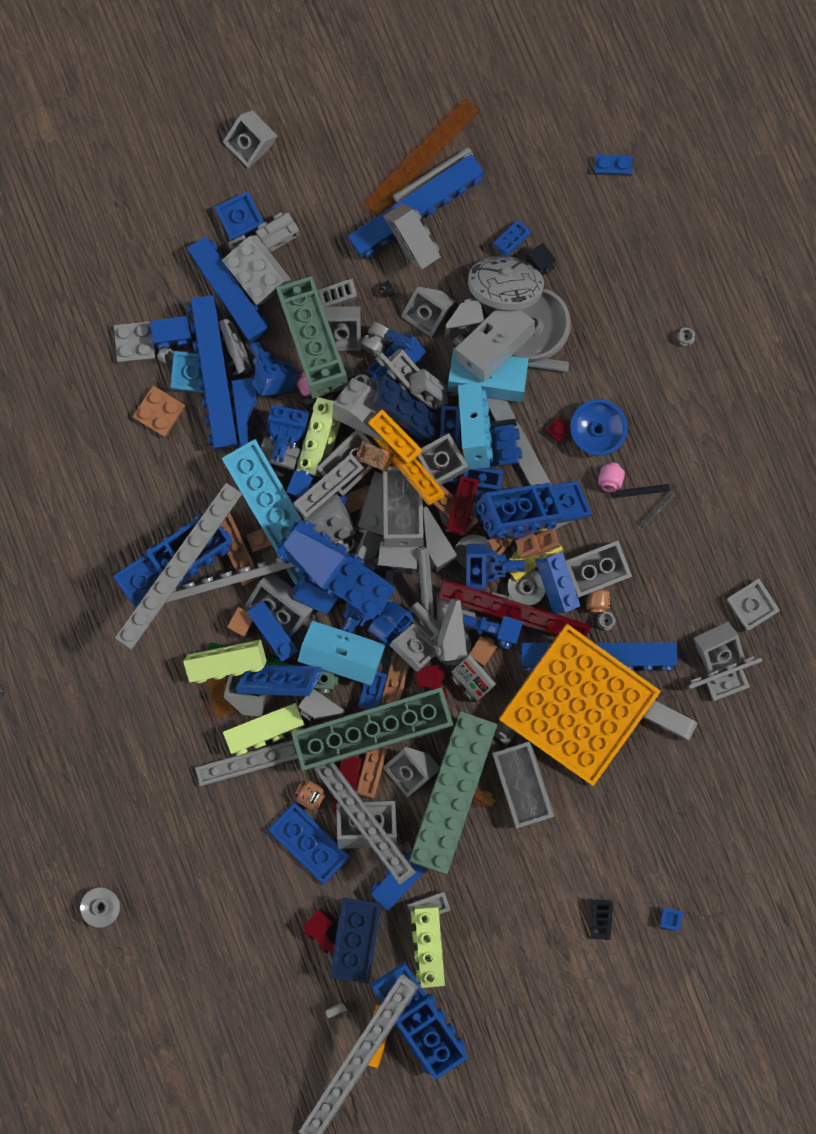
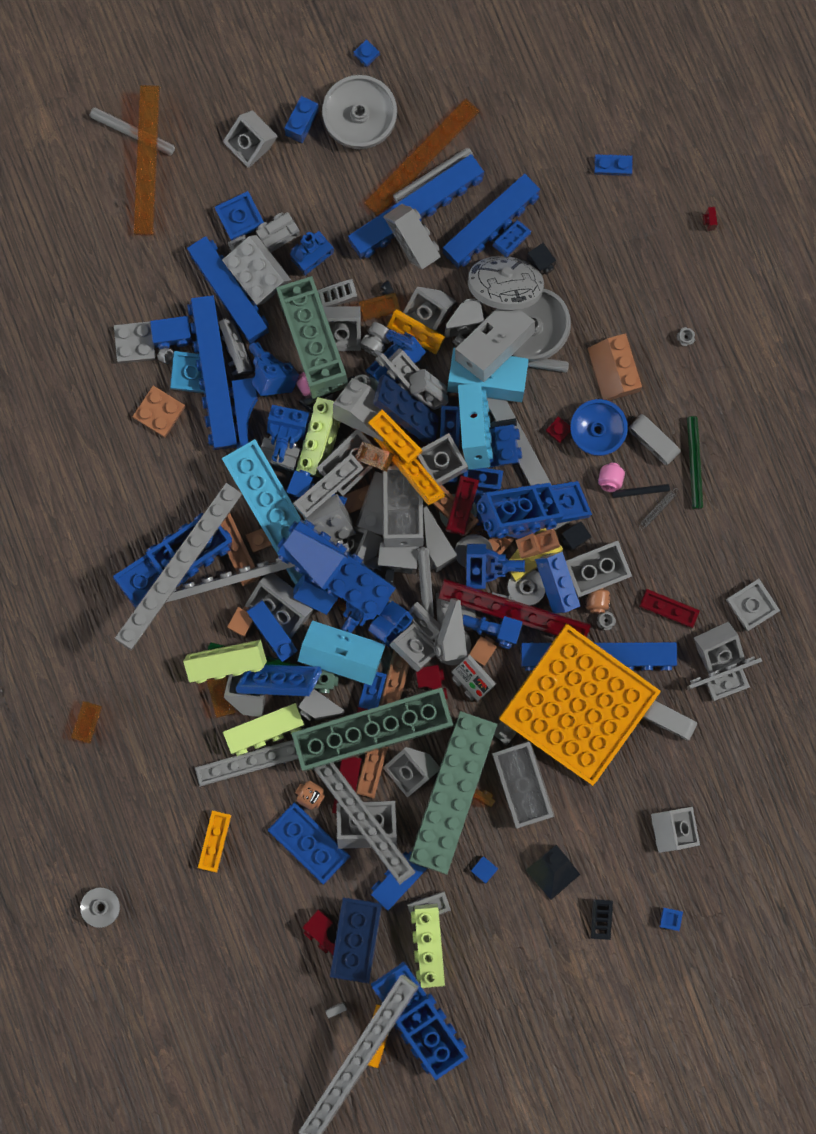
(86, 722): none -> clear orange plate
(127, 129): none -> light grey axle
(146, 160): none -> clear orange tile
(214, 841): none -> light orange plate
(301, 119): none -> blue brick
(311, 252): none -> blue brick
(359, 112): none -> light grey dish
(366, 53): none -> blue plate
(379, 306): none -> clear orange plate
(424, 335): none -> light orange plate
(484, 869): none -> blue tile
(491, 221): none -> blue brick
(553, 872): none -> black slope
(575, 536): none -> black brick
(614, 367): none -> nougat slope
(654, 439): none -> light grey beam
(669, 608): none -> dark red tile
(675, 829): none -> light grey slope
(695, 463): none -> dark green axle
(710, 218): none -> dark red plate

